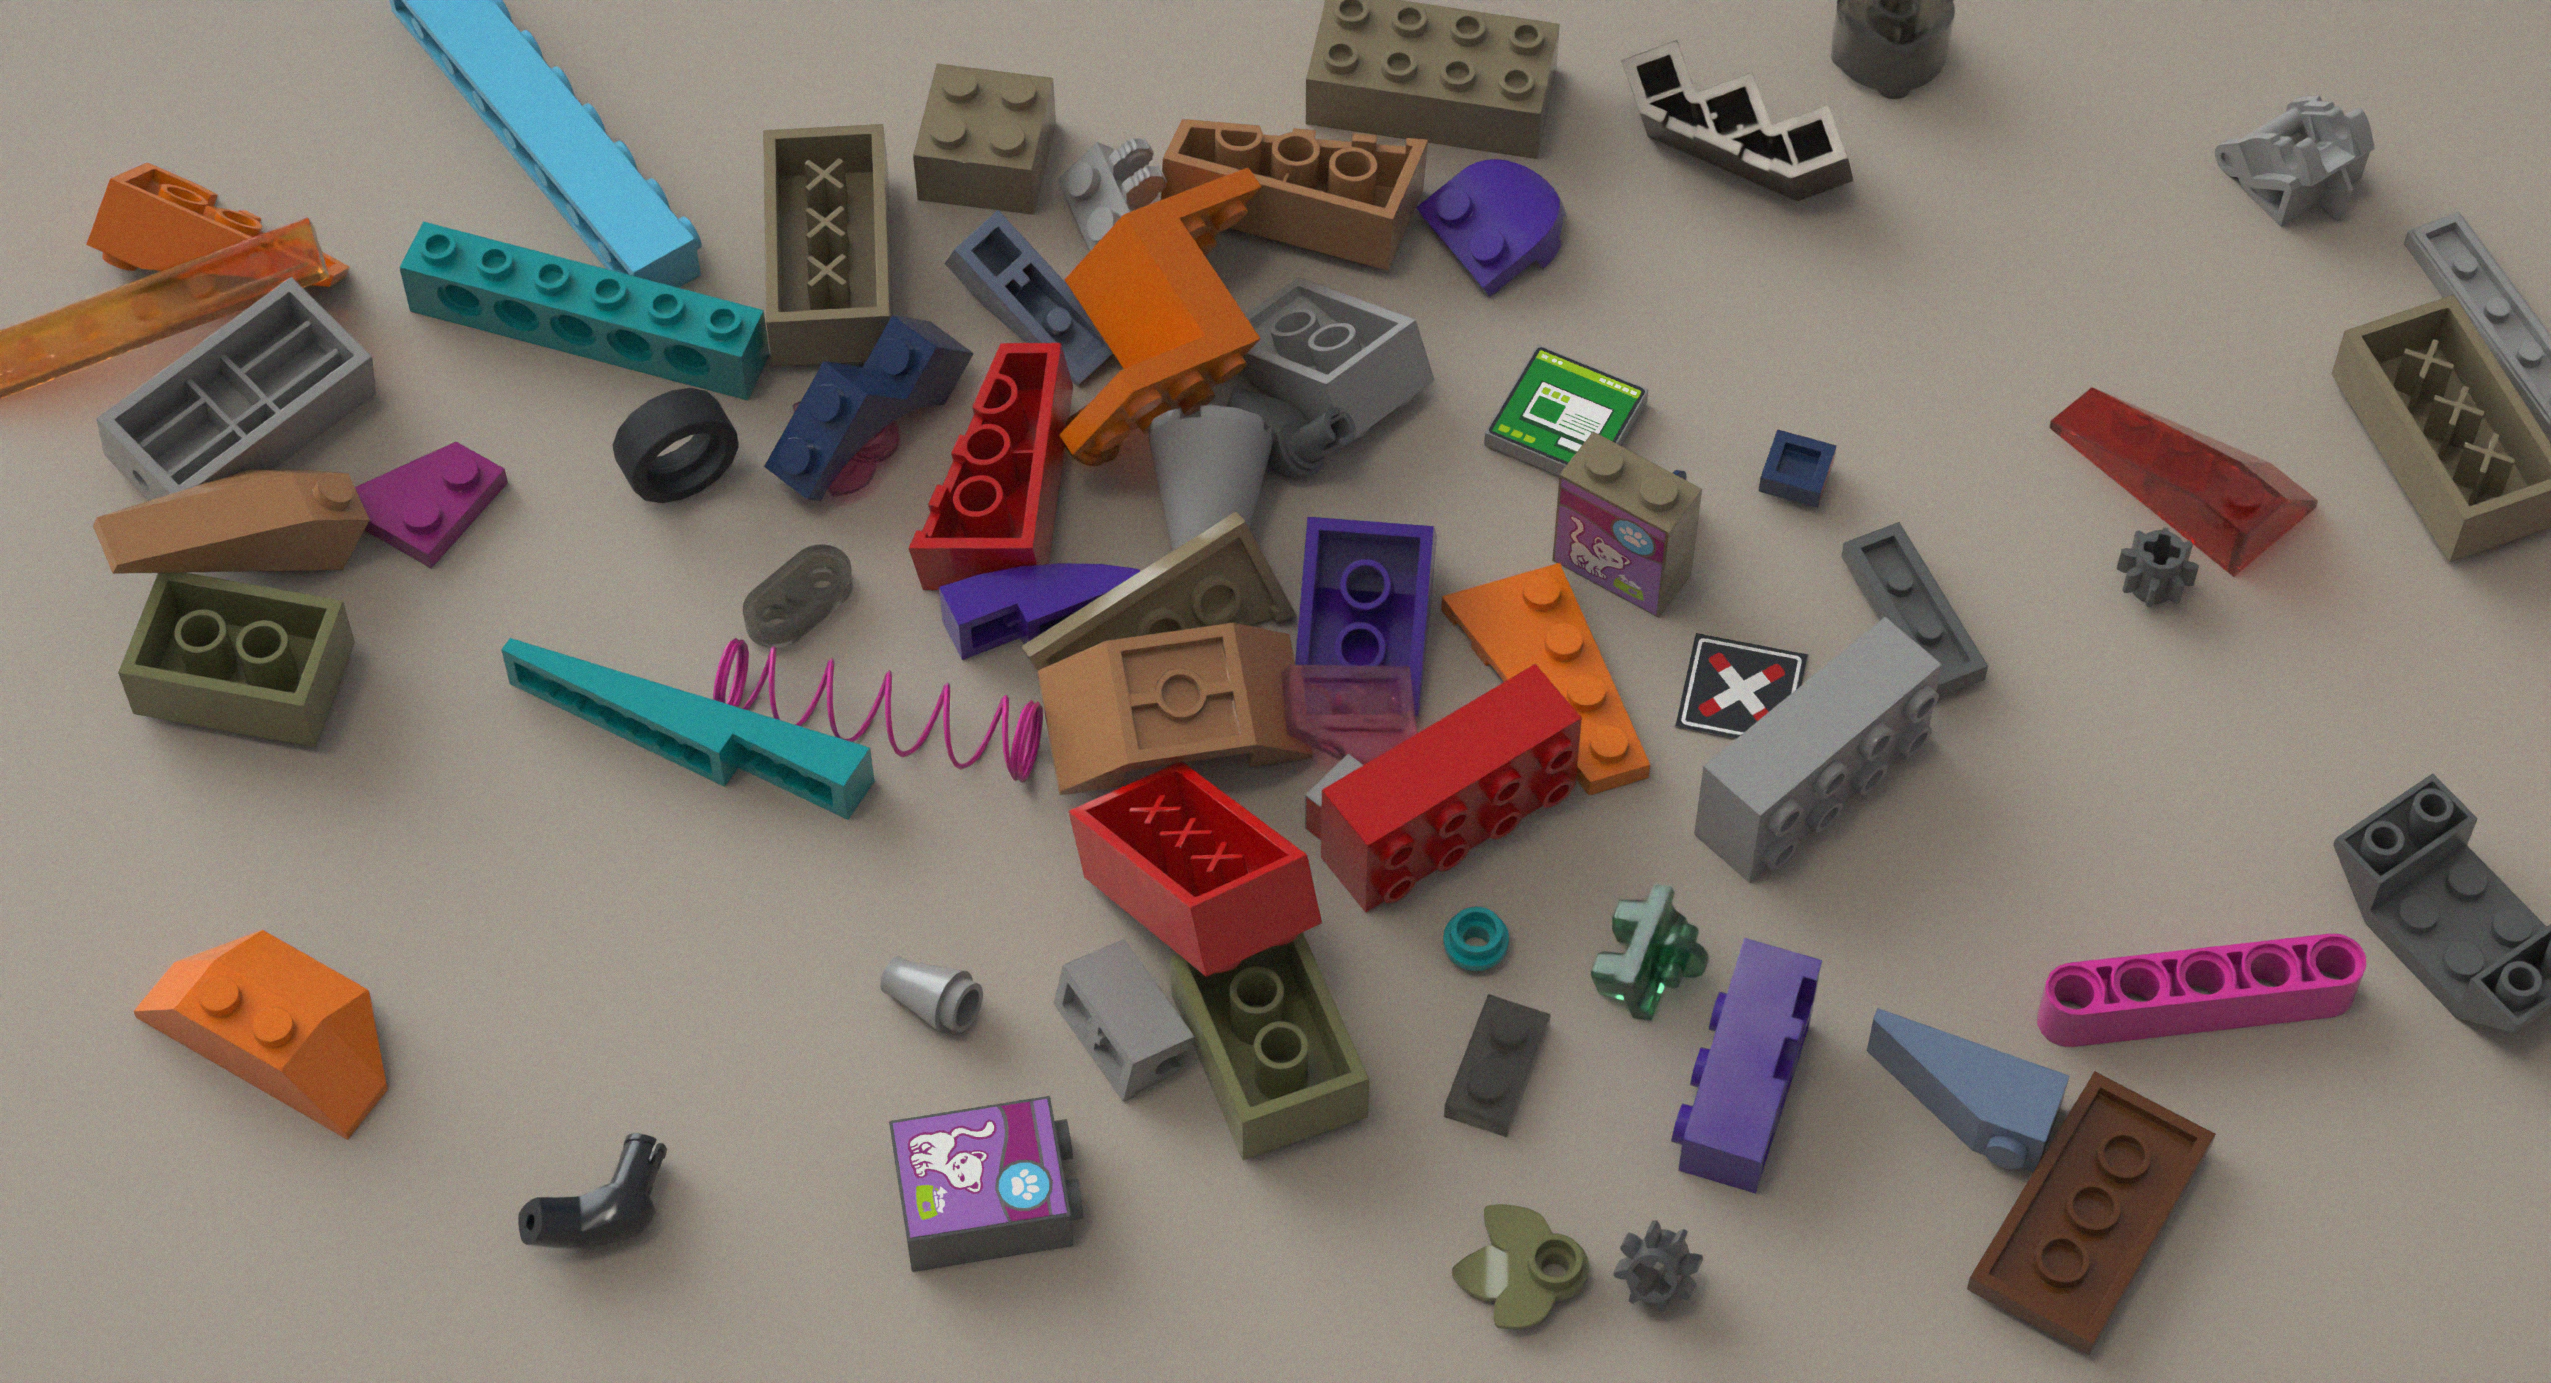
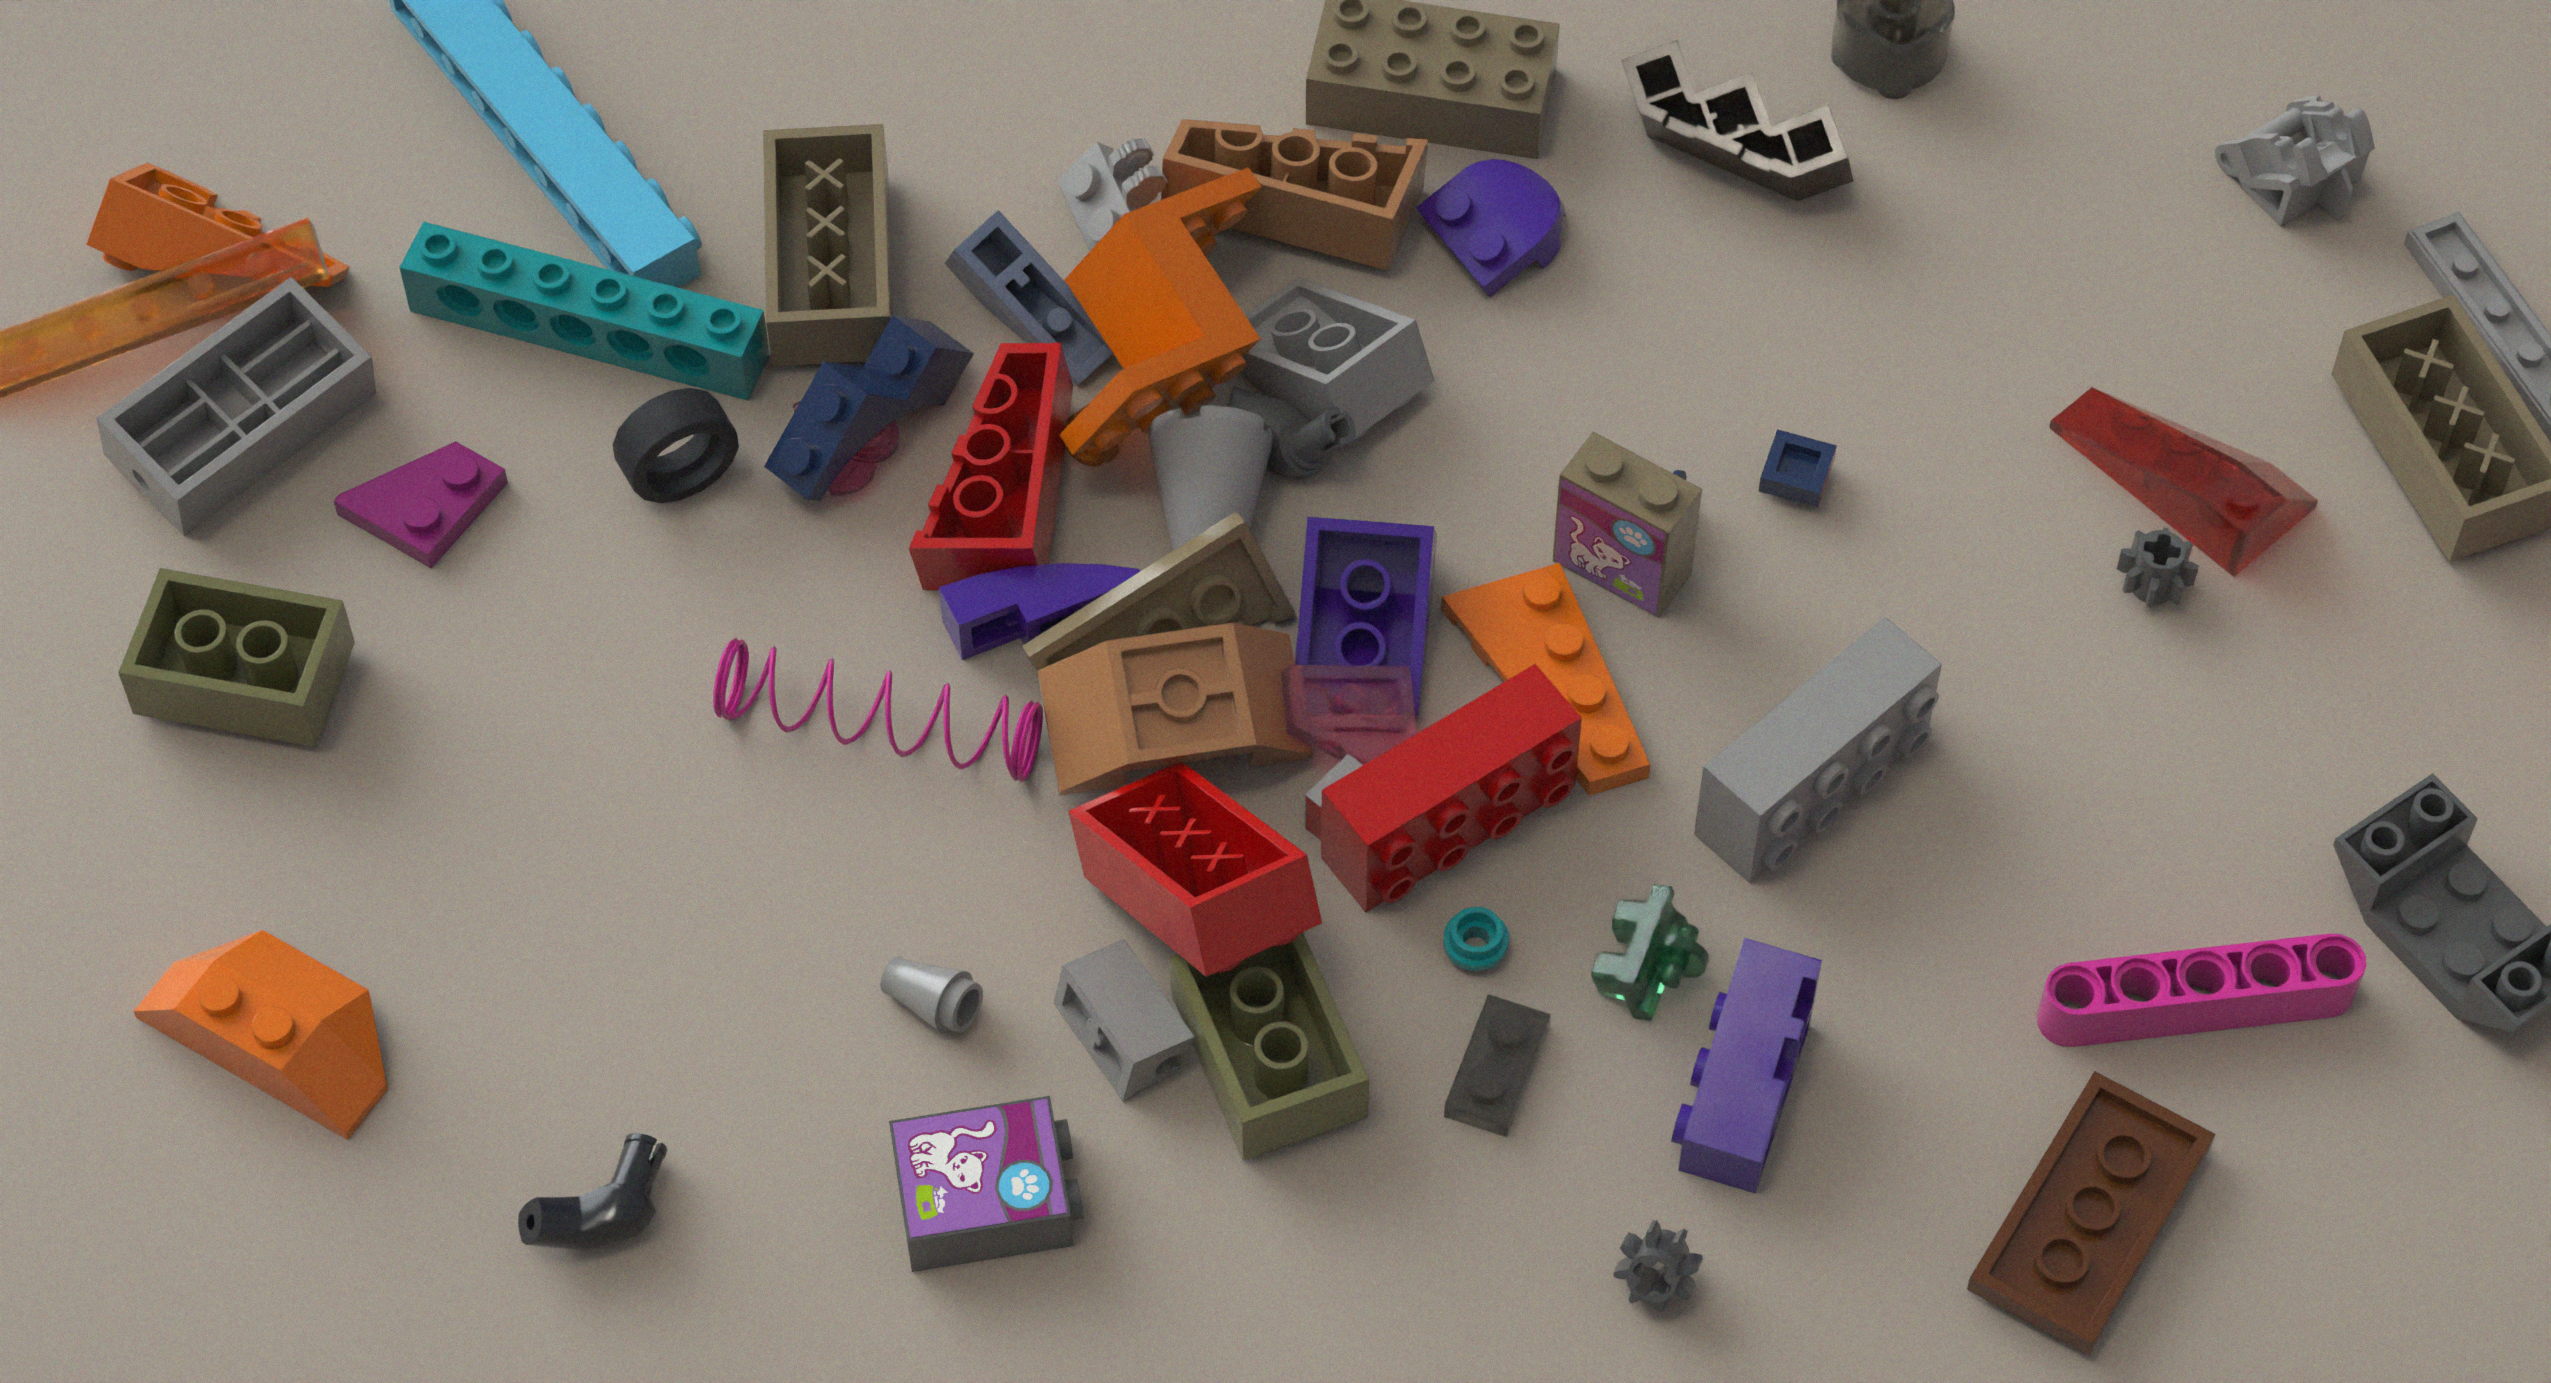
(239, 525): medium nougat wedge -> none
(696, 730): teal slope -> none
(792, 597): clear smoke plate -> none
(984, 138): dark tan brick -> none
(1513, 1266): olive plate -> none
(1558, 407): tile -> none
(1735, 684): black sticker -> none
(1909, 596): dark grey plate -> none
(1979, 1093): sand blue slope -> none

